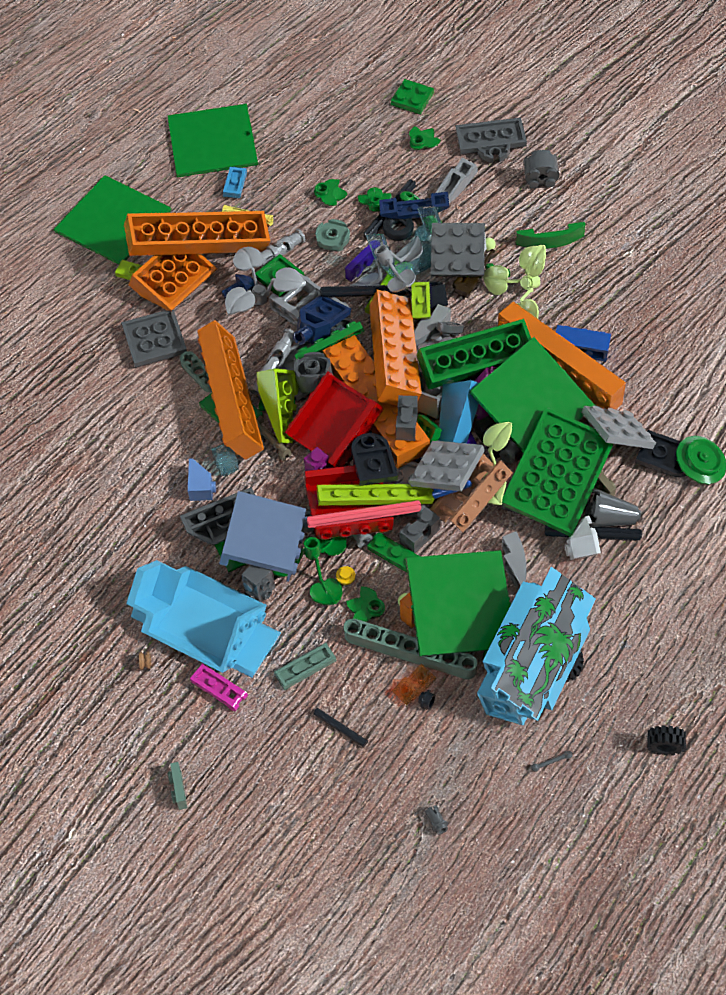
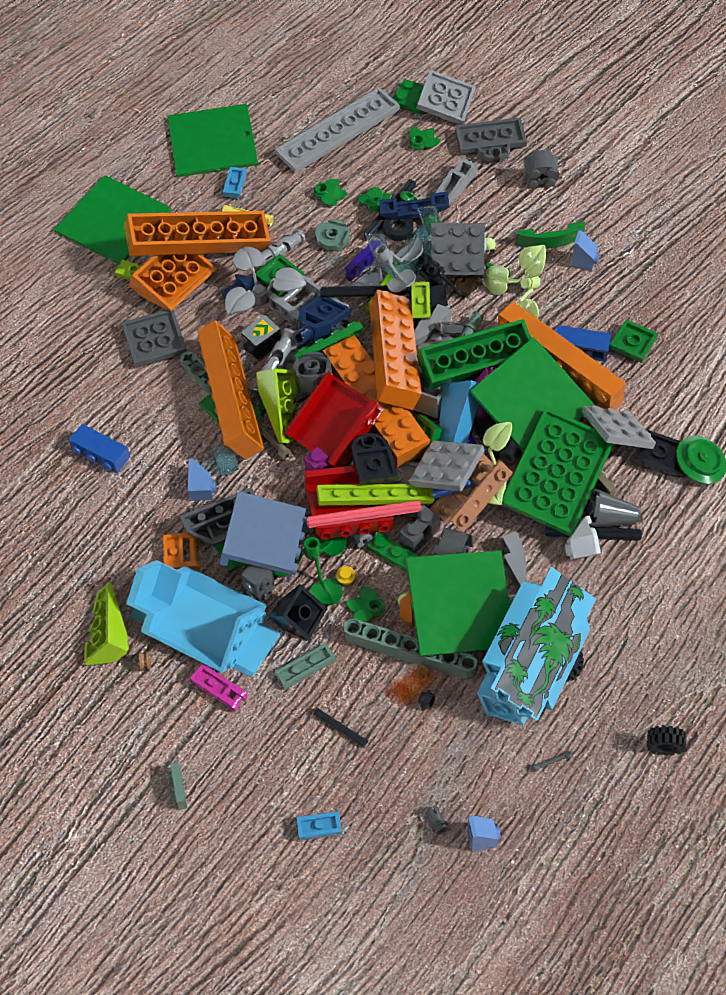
(99, 448): none -> blue brick
(107, 631): none -> lime wedge
(174, 551): none -> orange plate
(261, 337): none -> piece
(298, 612): none -> black slope
(319, 825): none -> dark azure plate
(337, 129): none -> light grey plate
(405, 422): dark grey brick -> none
(435, 271): none -> black piece
(446, 97): none -> light grey plate
(453, 542): none -> dark grey brick
(471, 326): none -> sand green pin
(482, 833): none -> medium blue slope
(584, 252): none -> medium blue slope
(633, 341): none -> green plate

